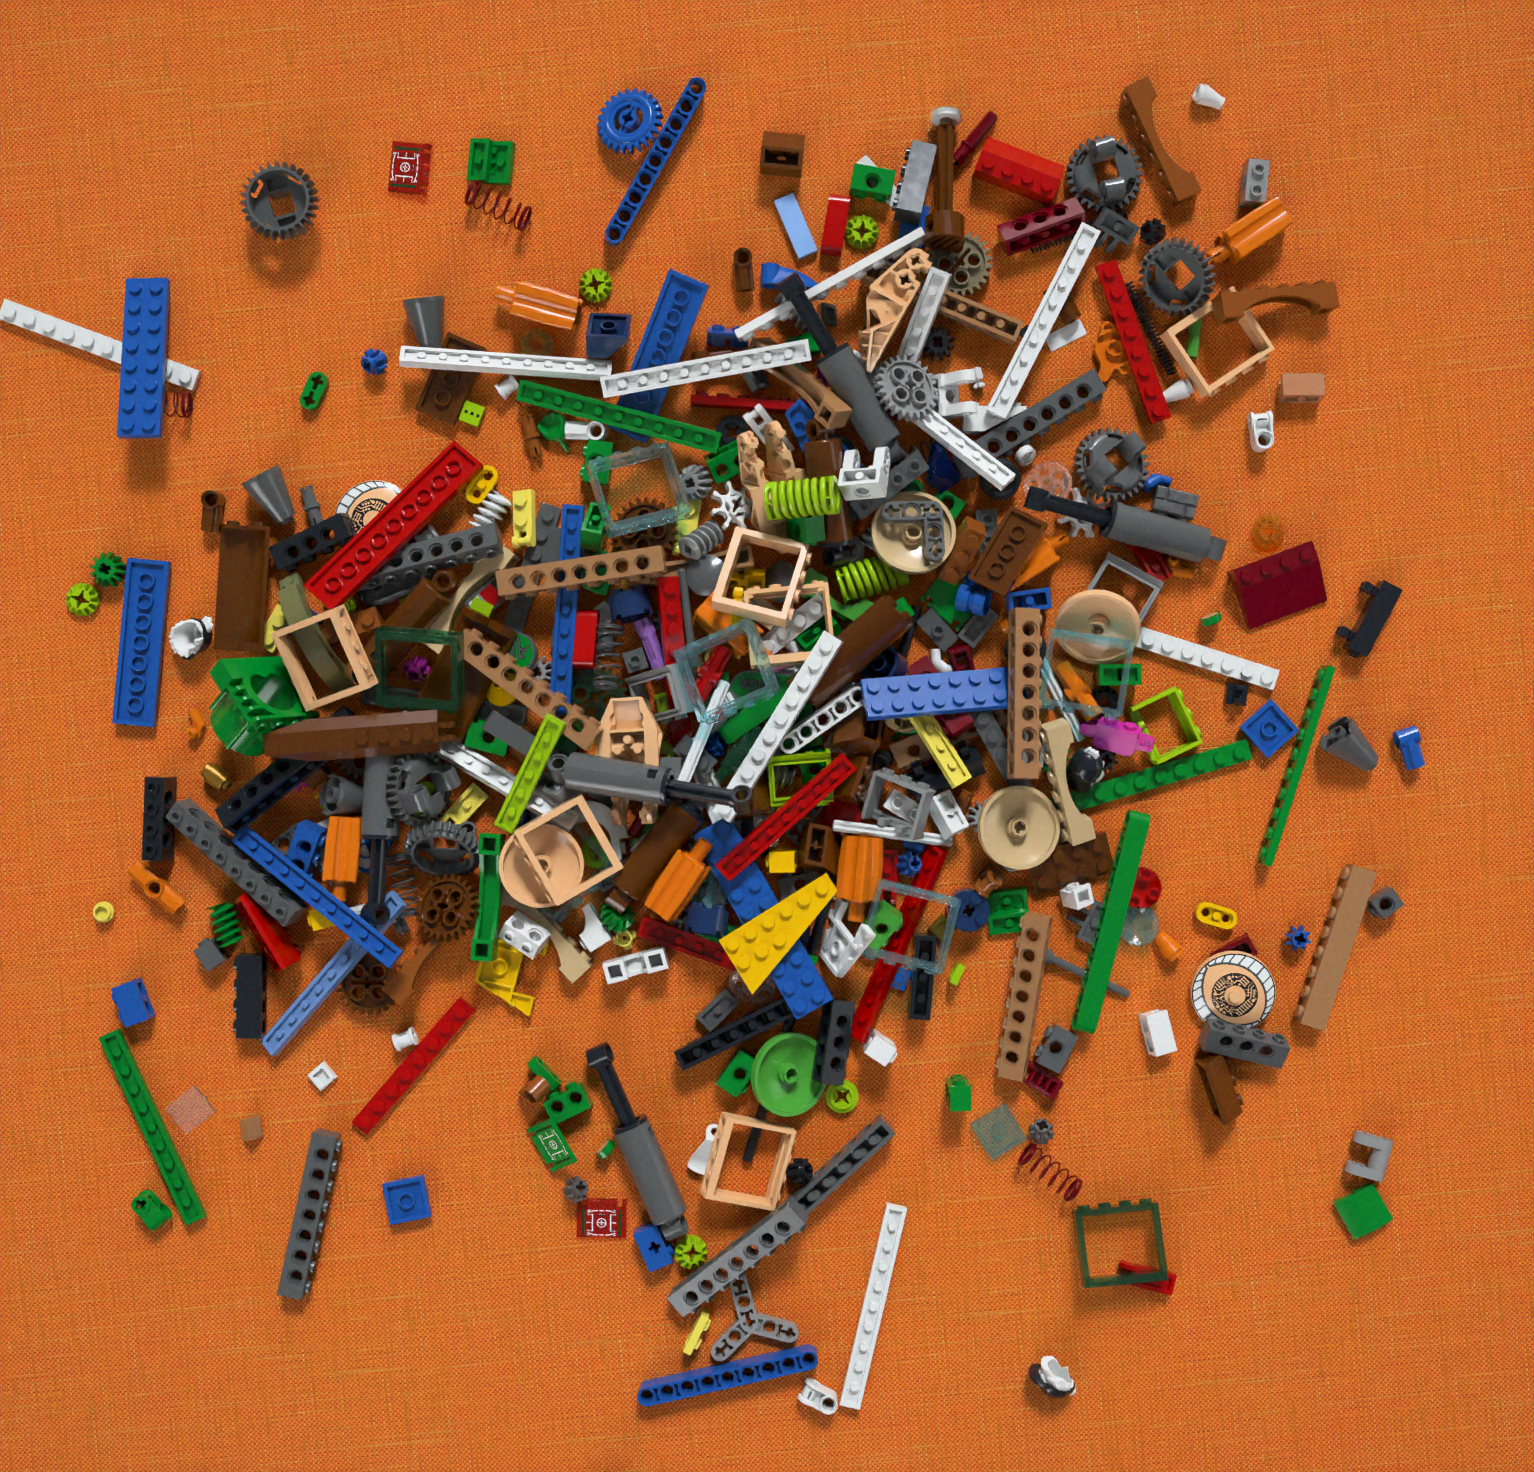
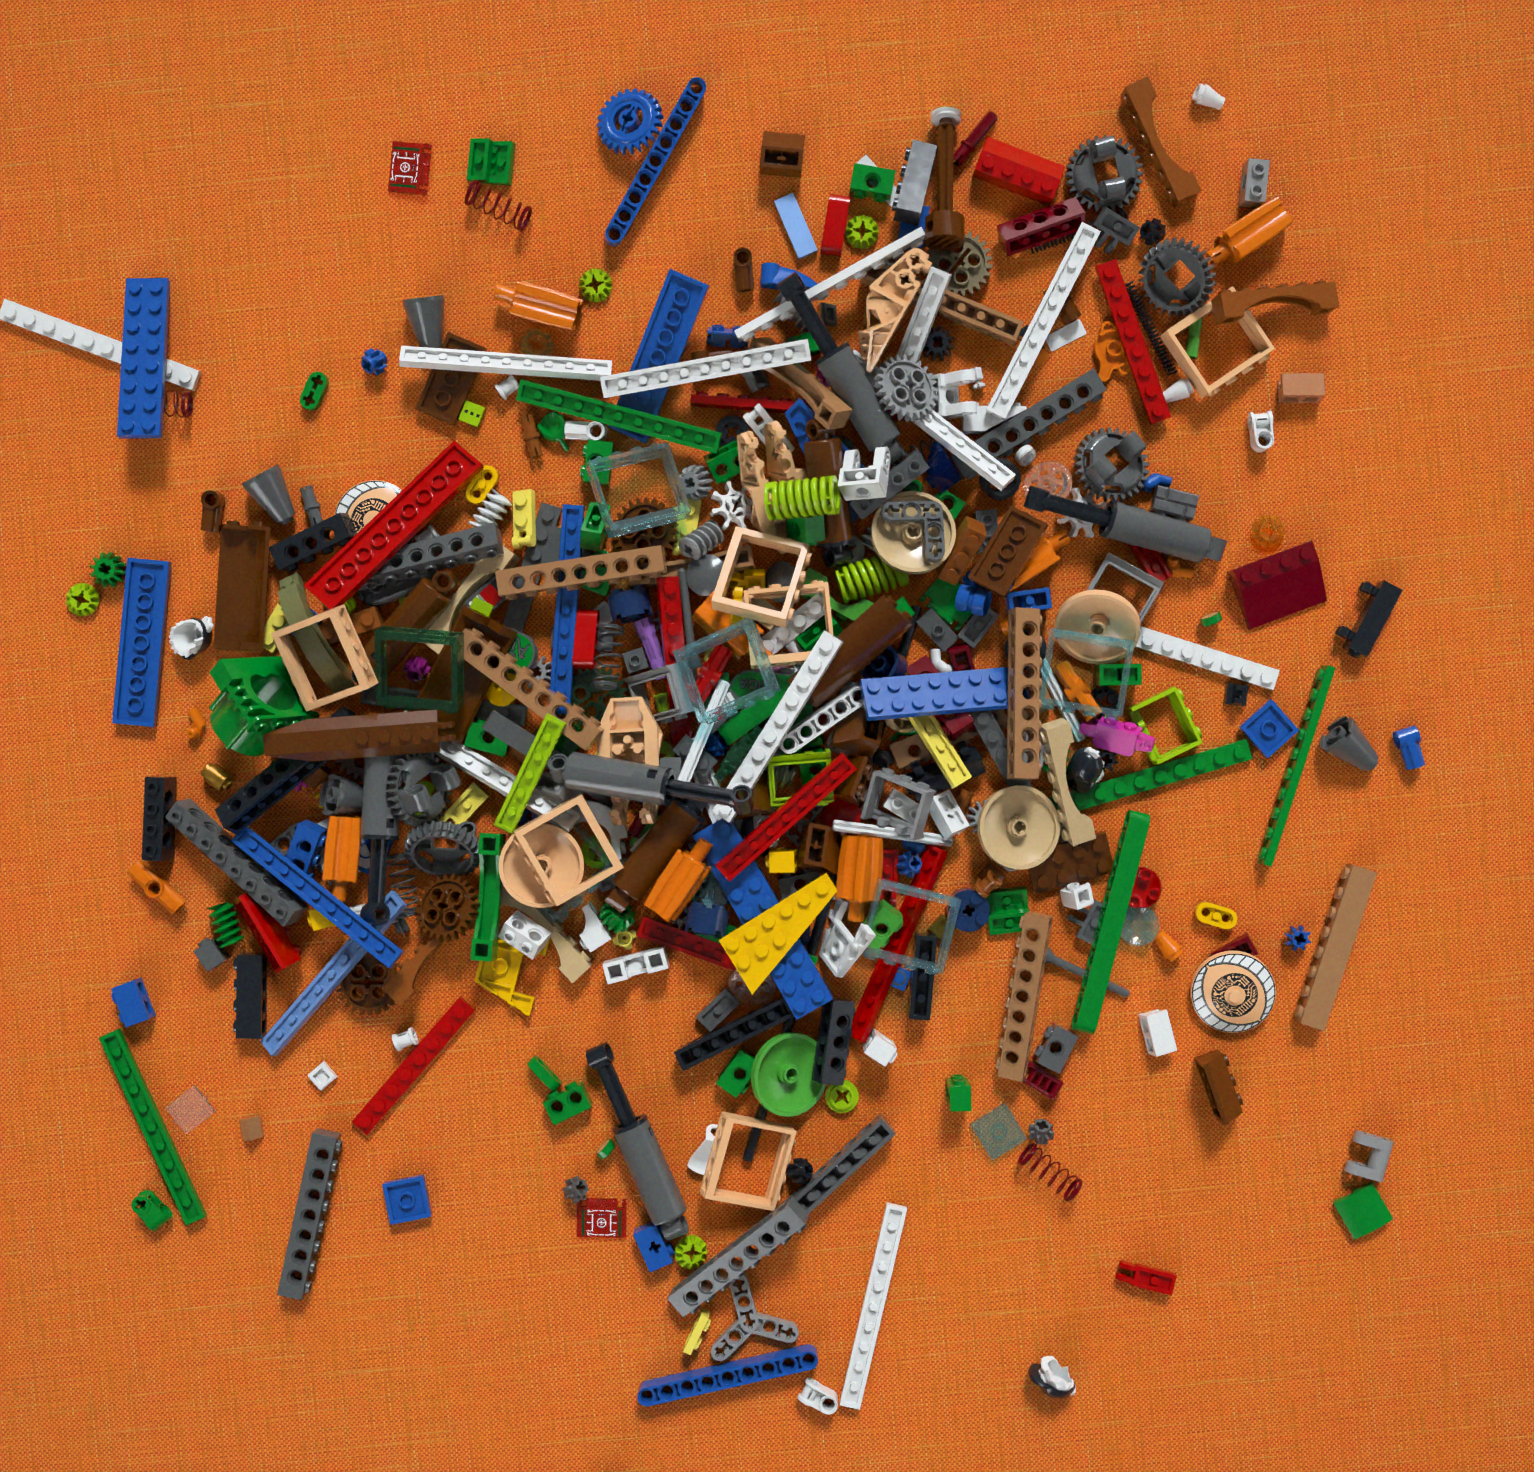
(103, 911): light yellow plate -> none
(277, 185): dark grey piece -> none
(535, 1089): dark orange piece -> none
(552, 1144): green piece -> none
(606, 334): dark blue slope -> none
(956, 973): lime tile -> none
(1122, 1278): clear green window -> none
(1234, 1043): dark grey brick -> none
(1393, 902): dark grey brick -> none

